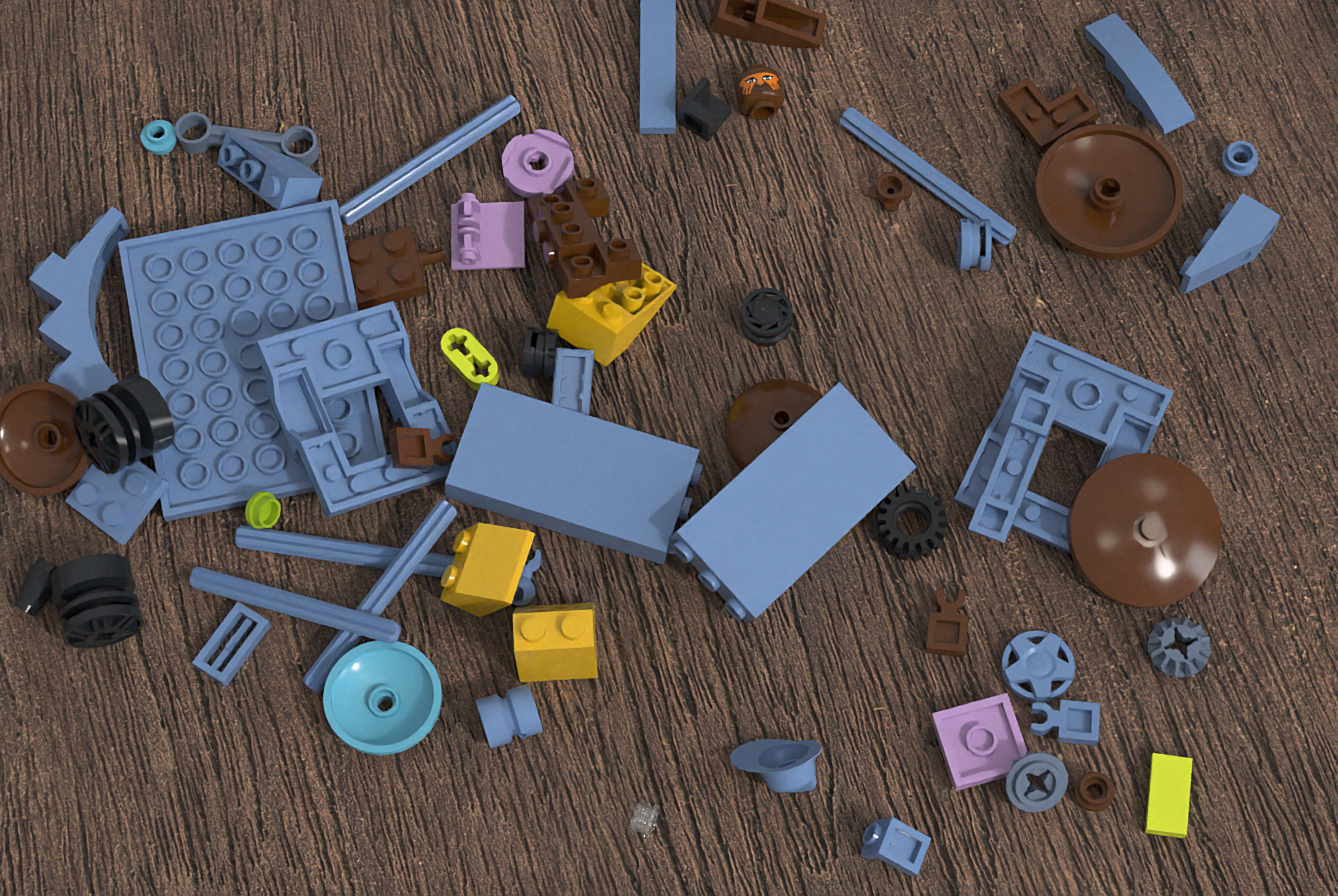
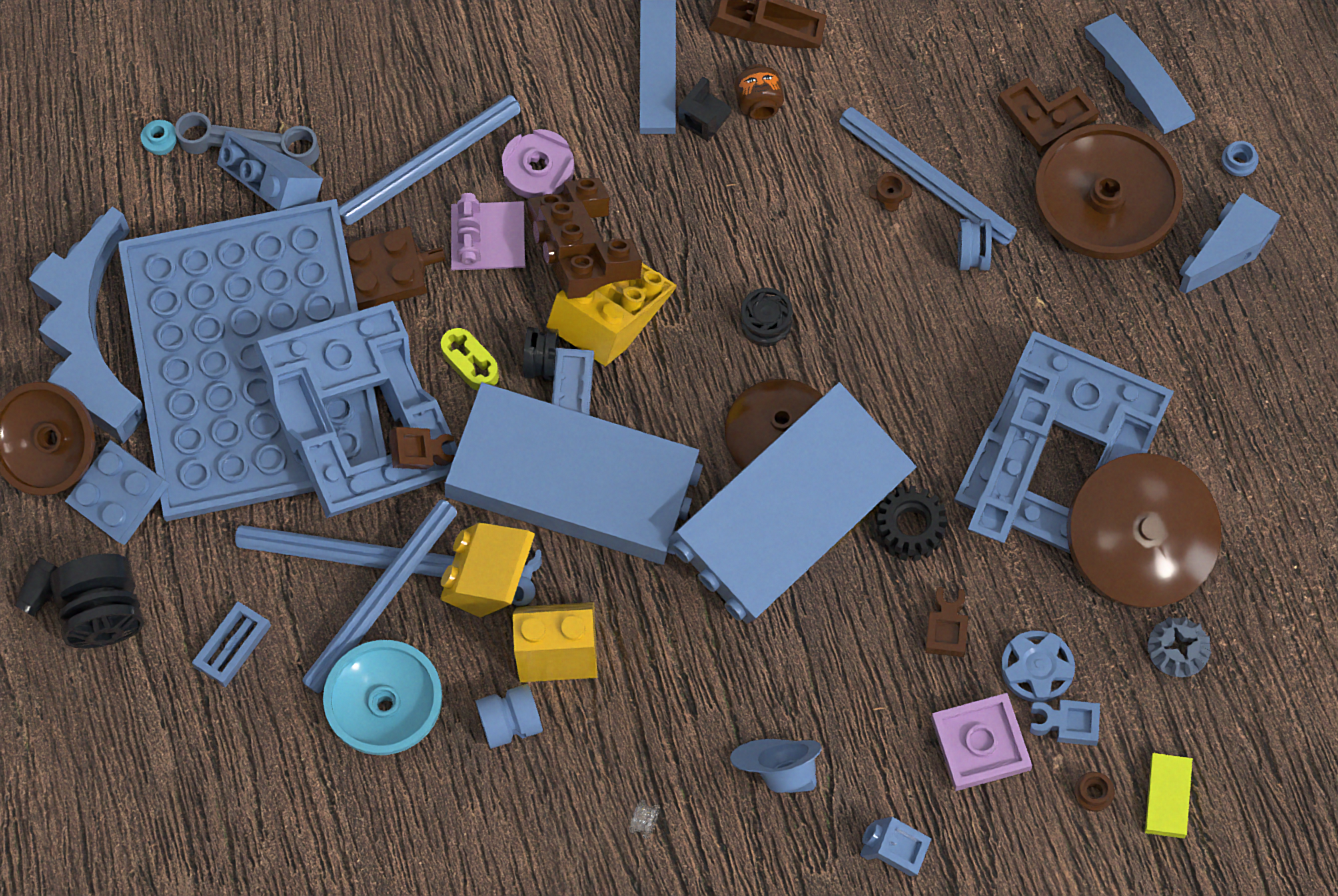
(123, 424): black wheel -> none
(262, 510): lime plate -> none
(295, 605): medium blue axle -> none
(1035, 798): sand blue gear -> none

